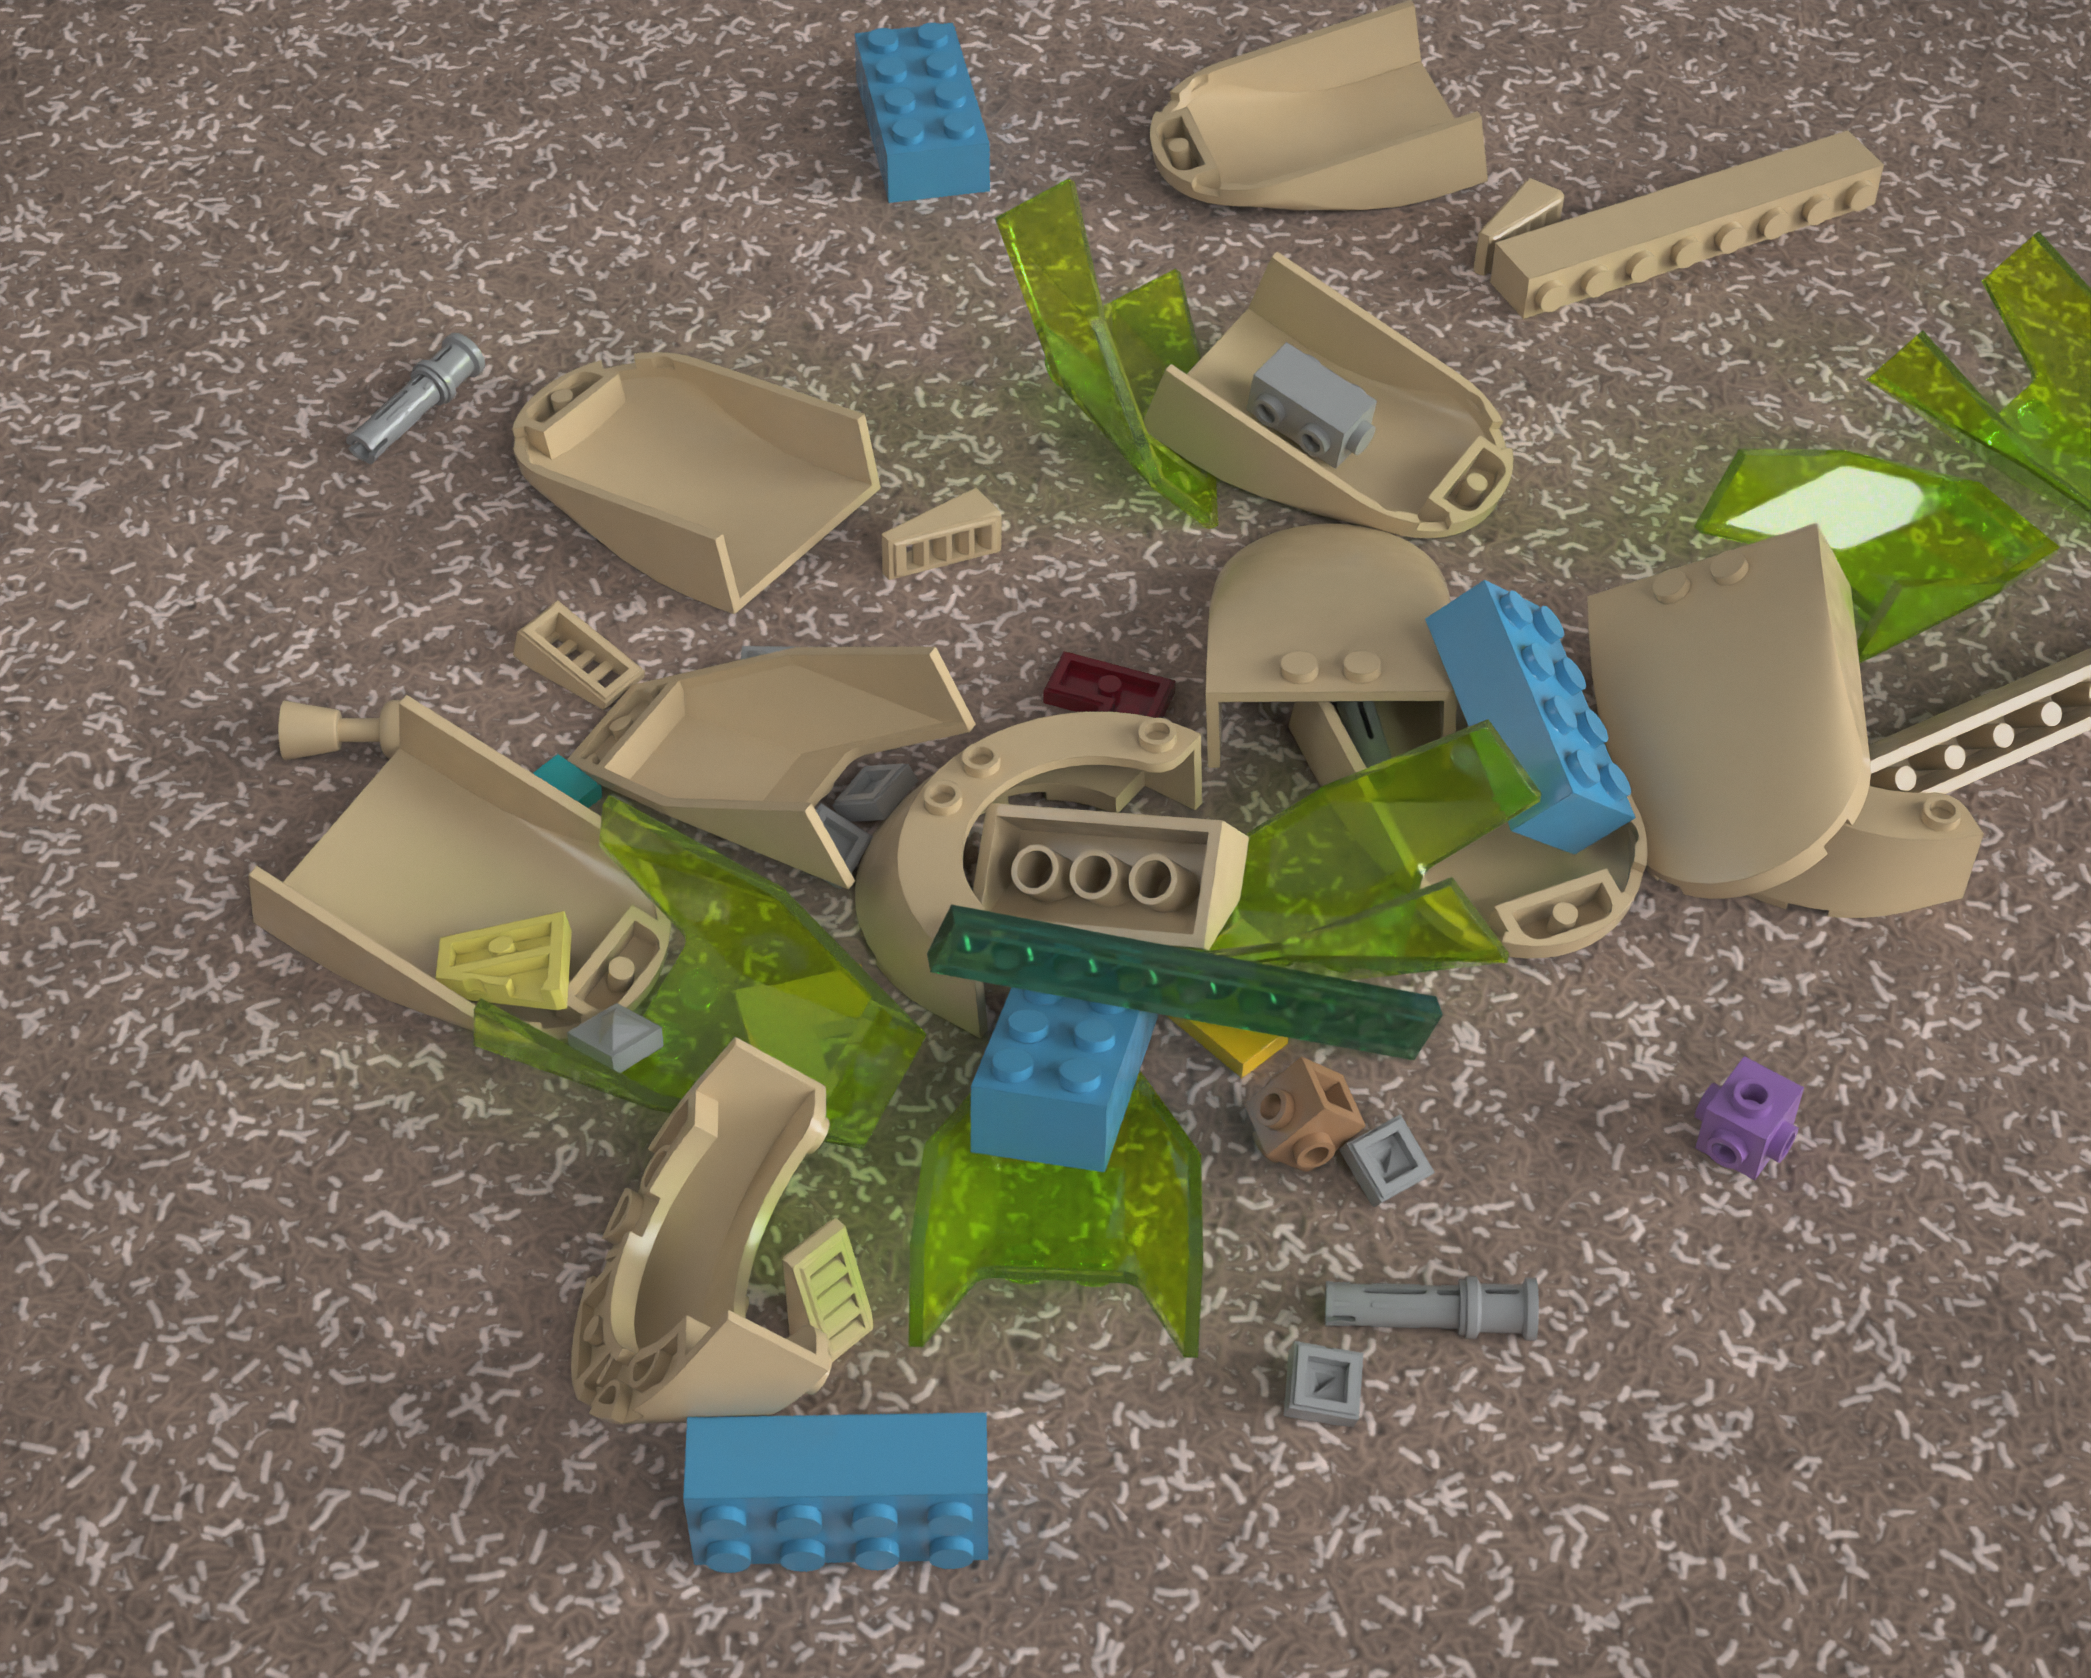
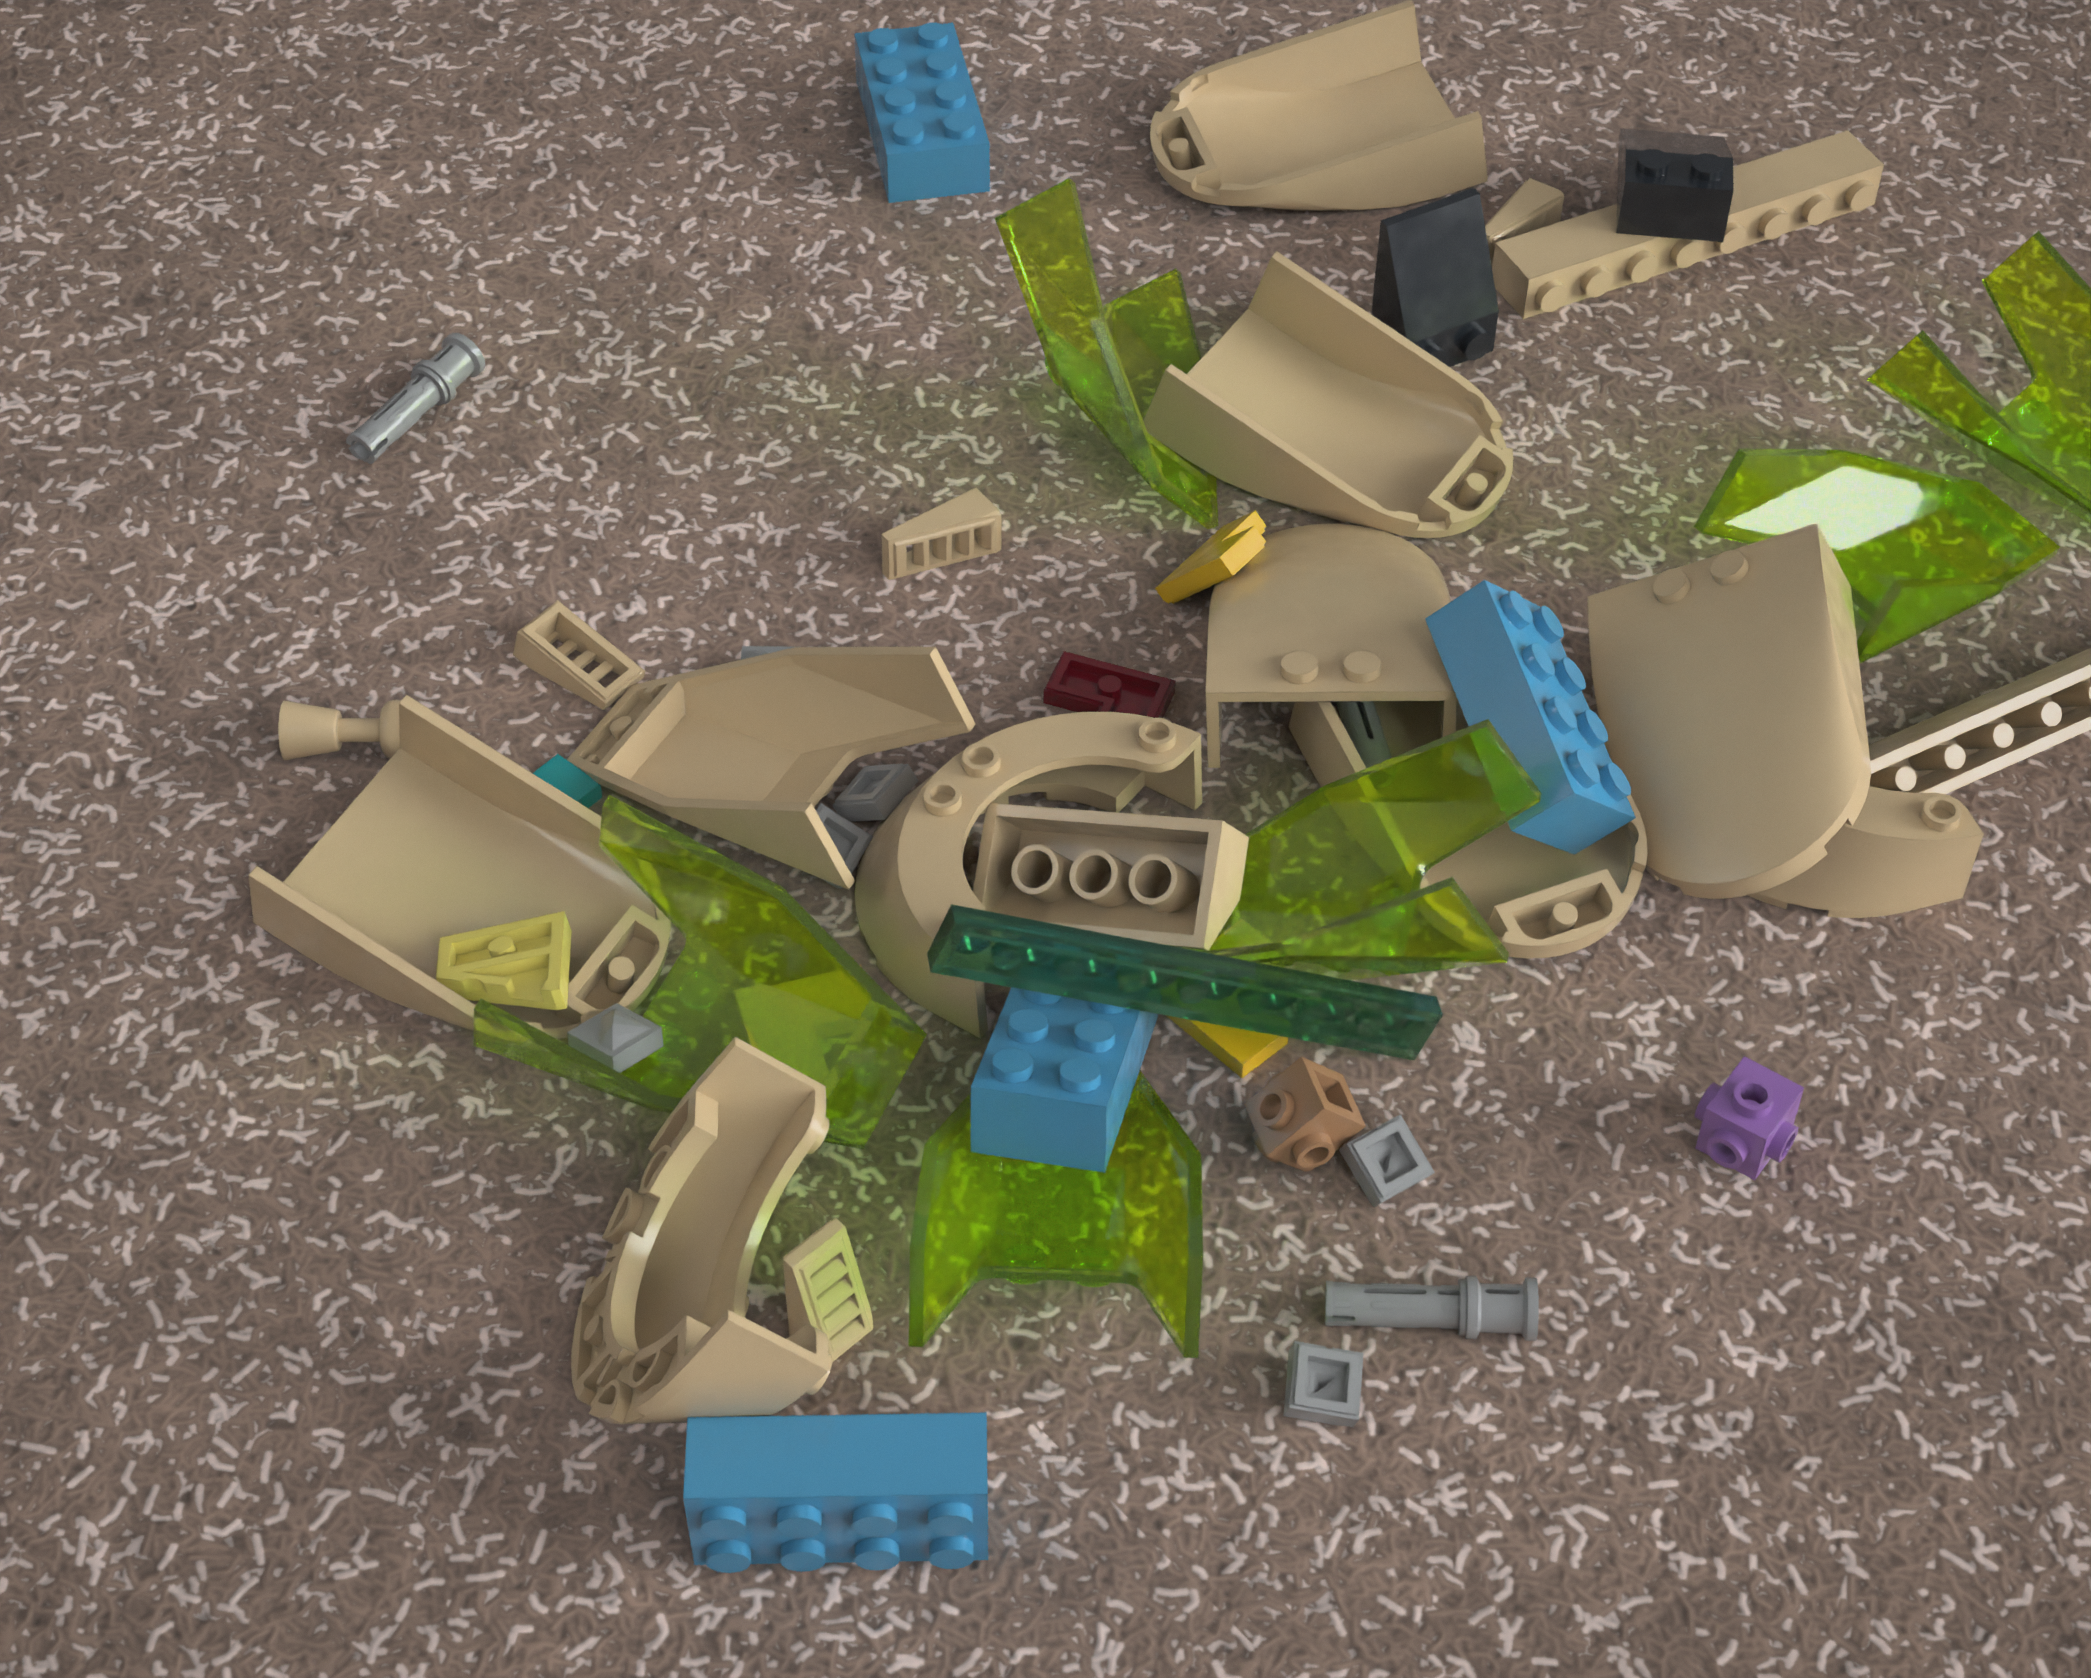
(695, 469): tan windscreen -> none
(1215, 559): none -> yellow tile
(1312, 406): light grey brick -> none
(1438, 278): none -> black slope
(1673, 185): none -> black slope

